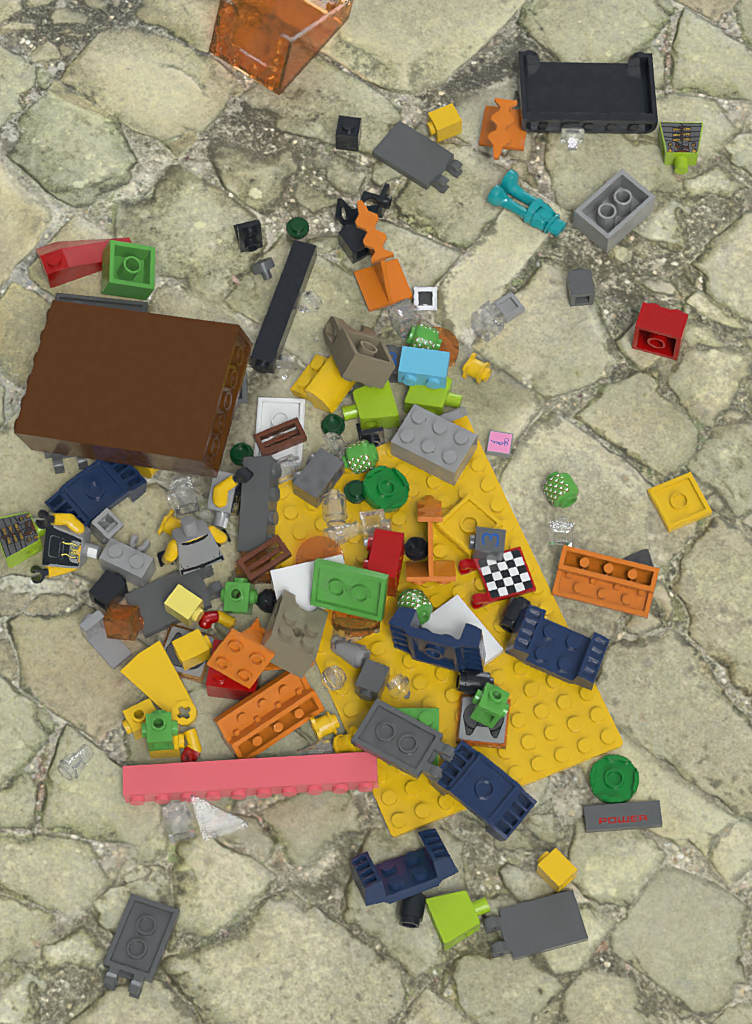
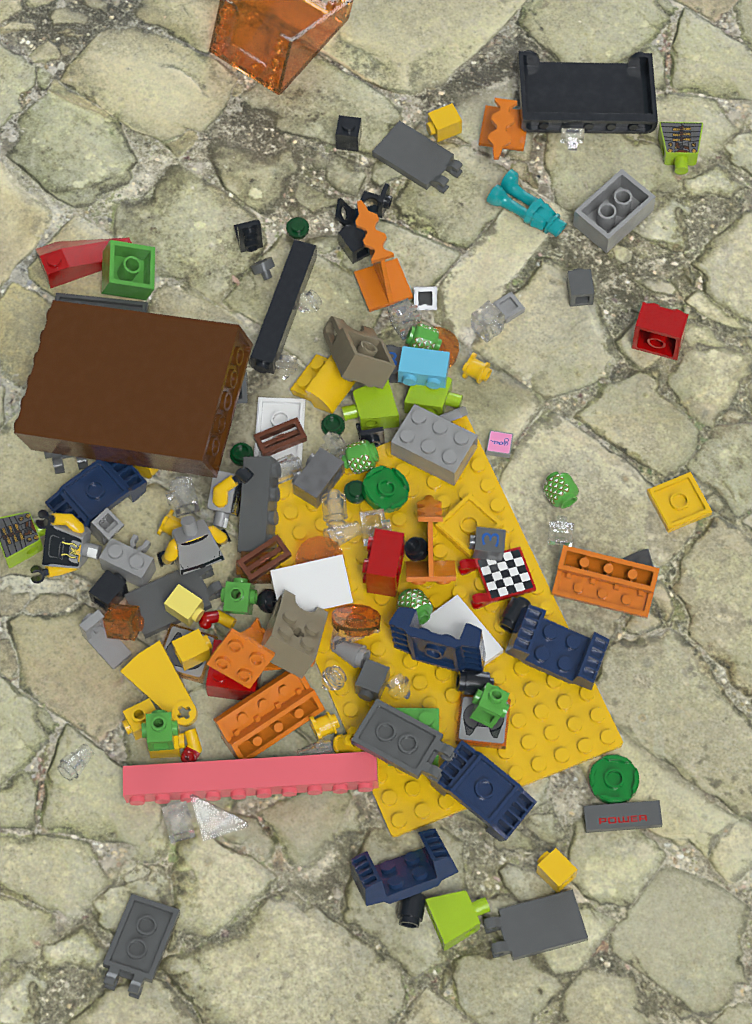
(349, 589): bright green plate -> none

